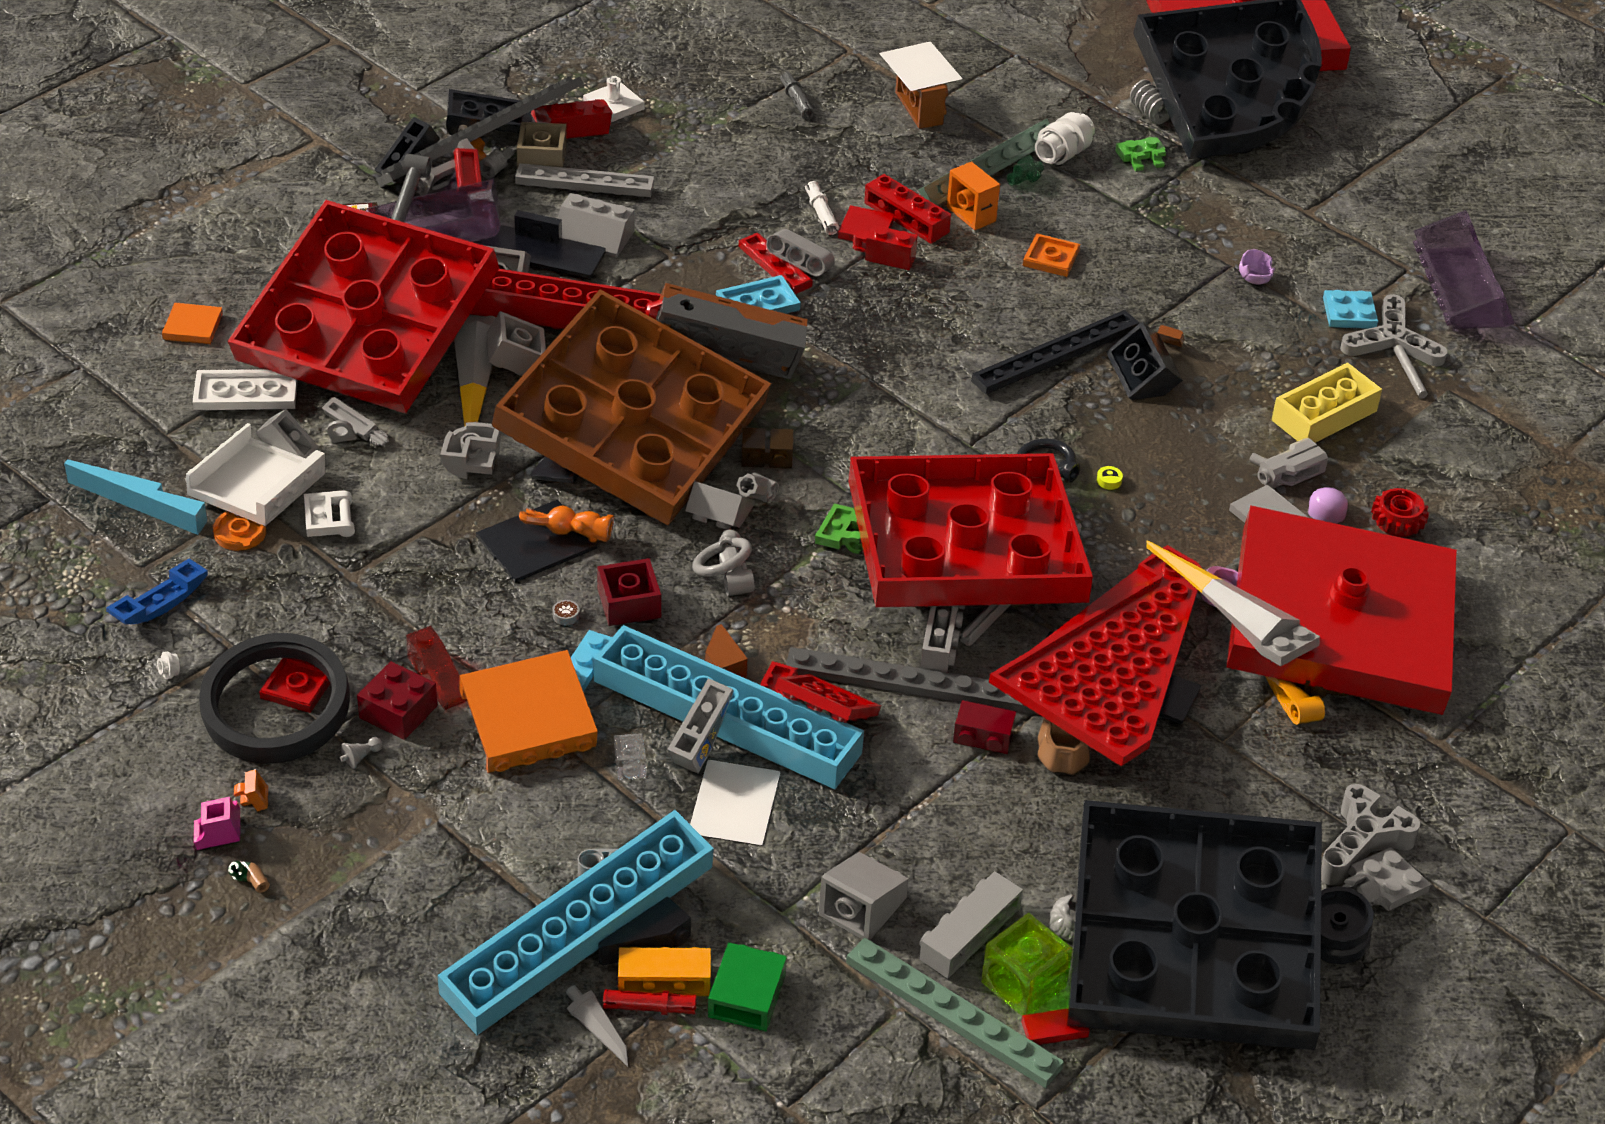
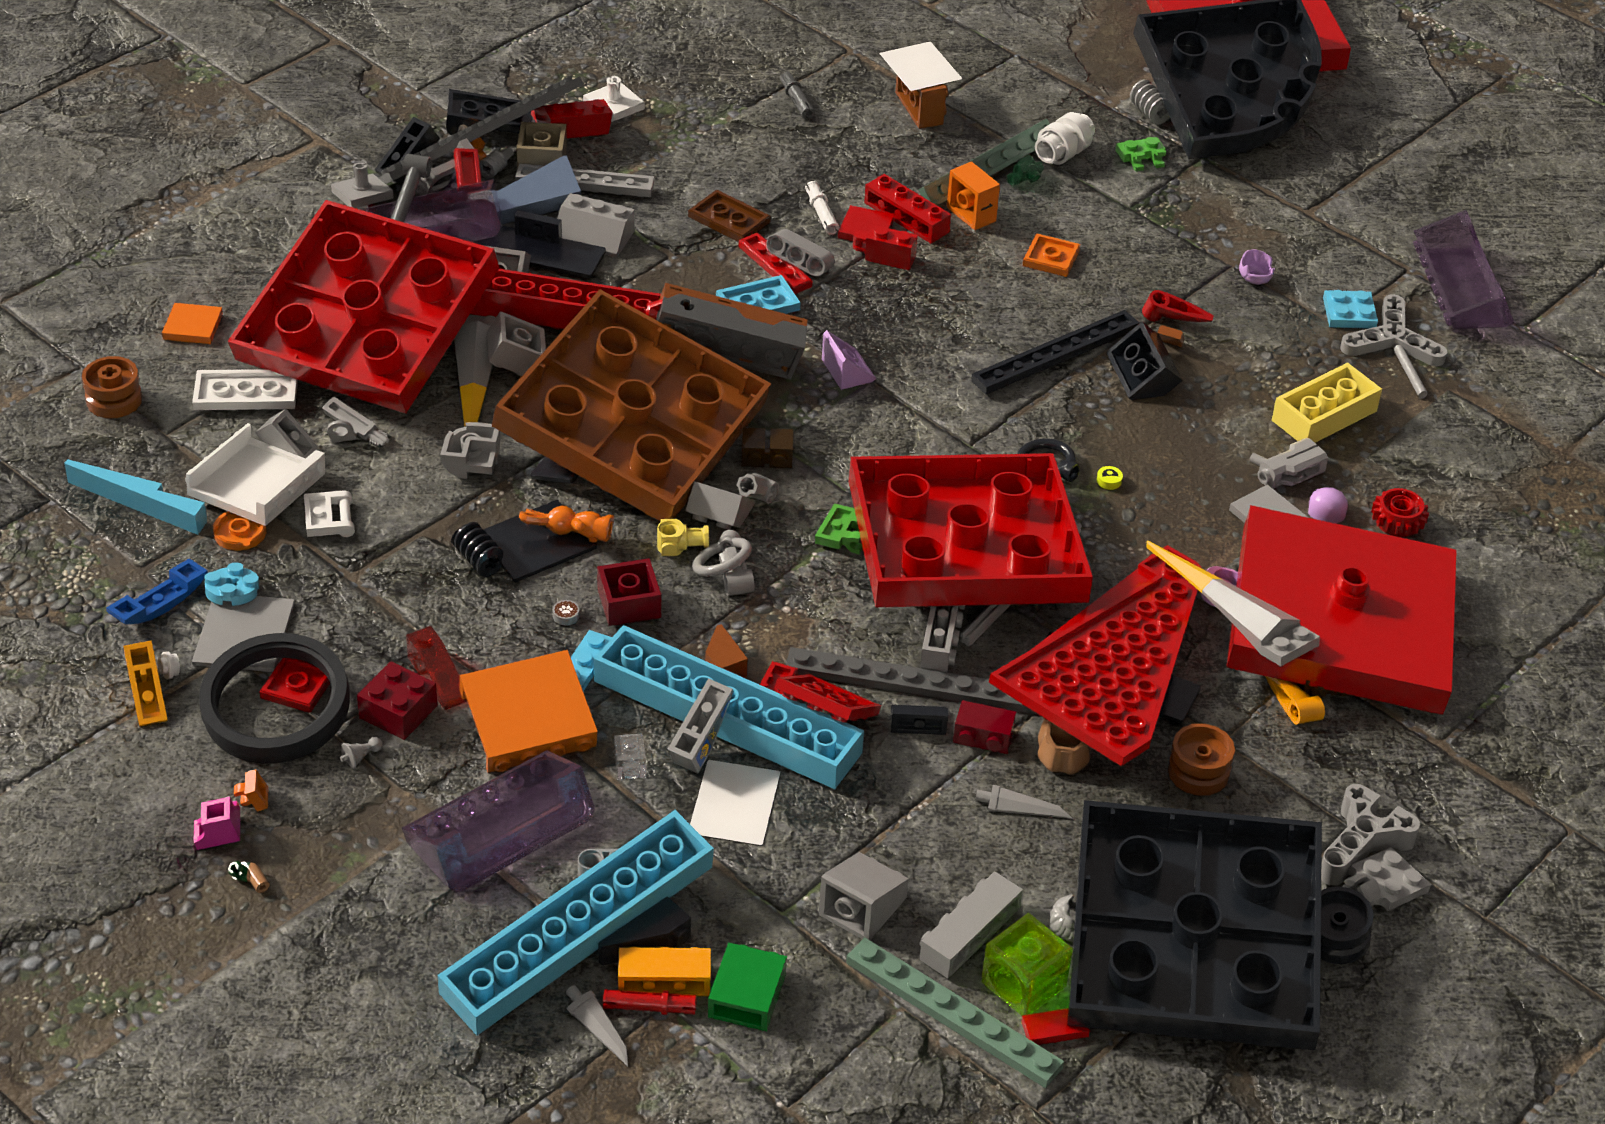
(112, 387): none -> dark orange wheel
(145, 683): none -> light orange slope
(231, 584): none -> medium azure plate
(231, 624): none -> light grey piece
(362, 189): none -> light grey tile
(478, 549): none -> black piece
(502, 820): none -> clear purple windscreen
(538, 191): none -> sand blue slope
(675, 537): none -> light yellow connector
(729, 216): none -> reddish brown tile
(844, 362): none -> lavender slope
(919, 719): none -> black panel
(1012, 802): none -> light grey bar
(1166, 305): none -> red piece
(1201, 759): none -> dark orange wheel

